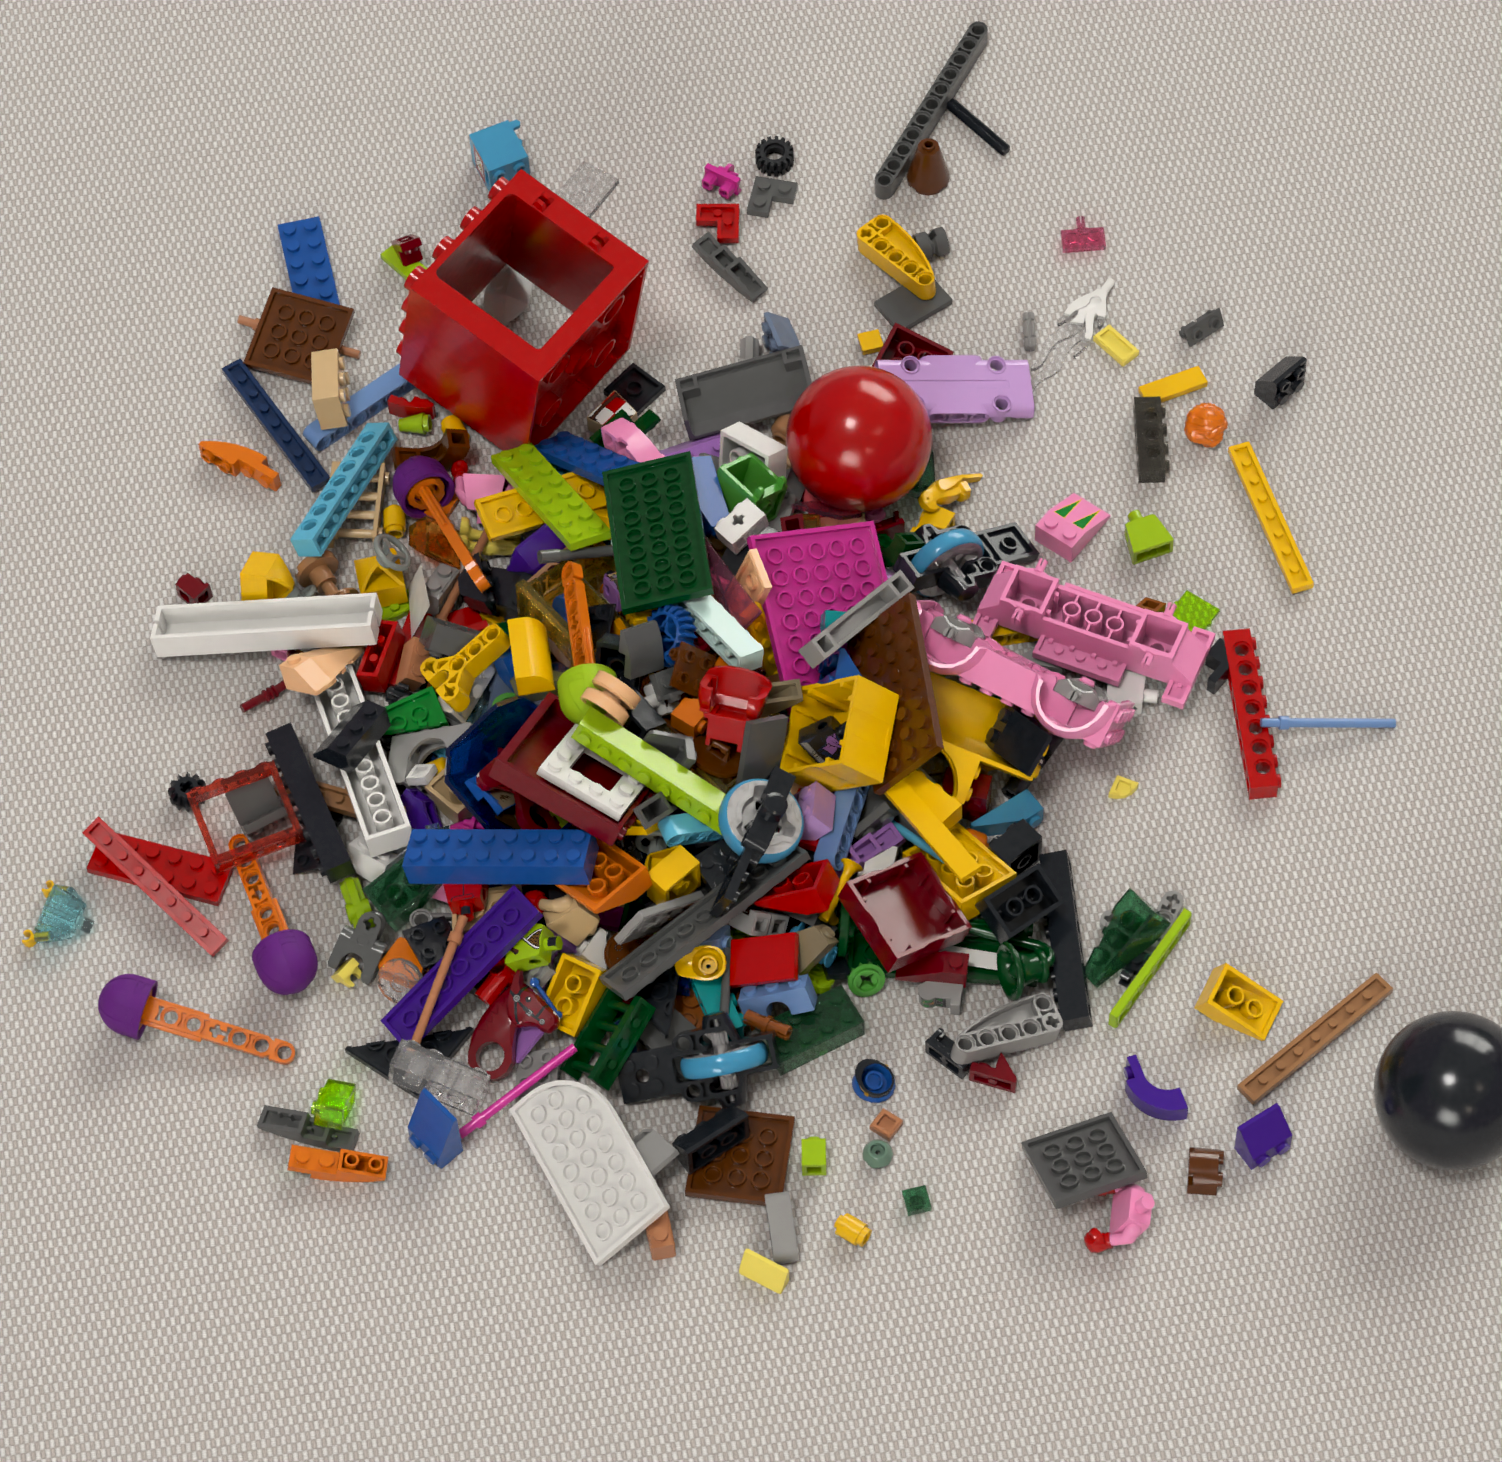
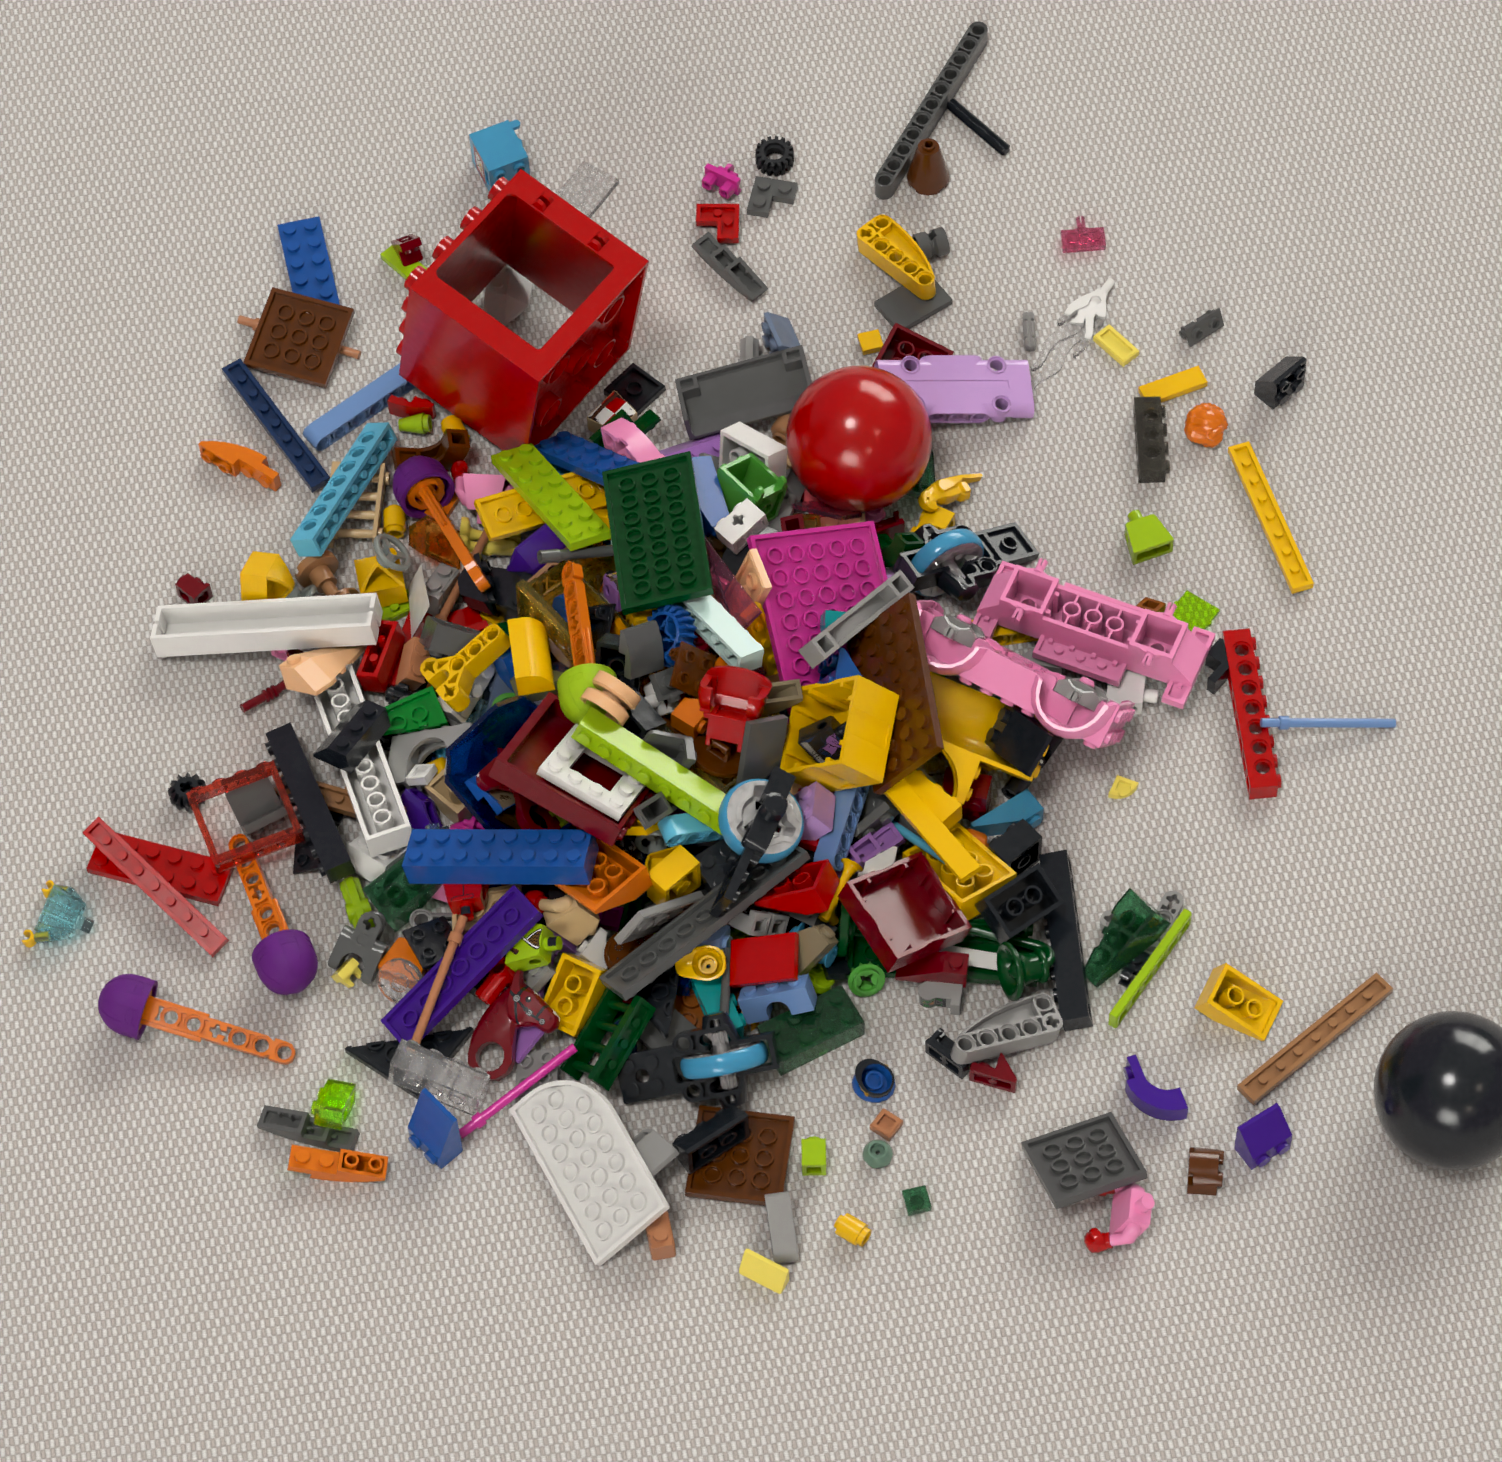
(330, 388): tan brick -> none
(535, 982): blue hinge -> none
(766, 1024): dark orange pin -> none
(1070, 526): bright pink slope -> none

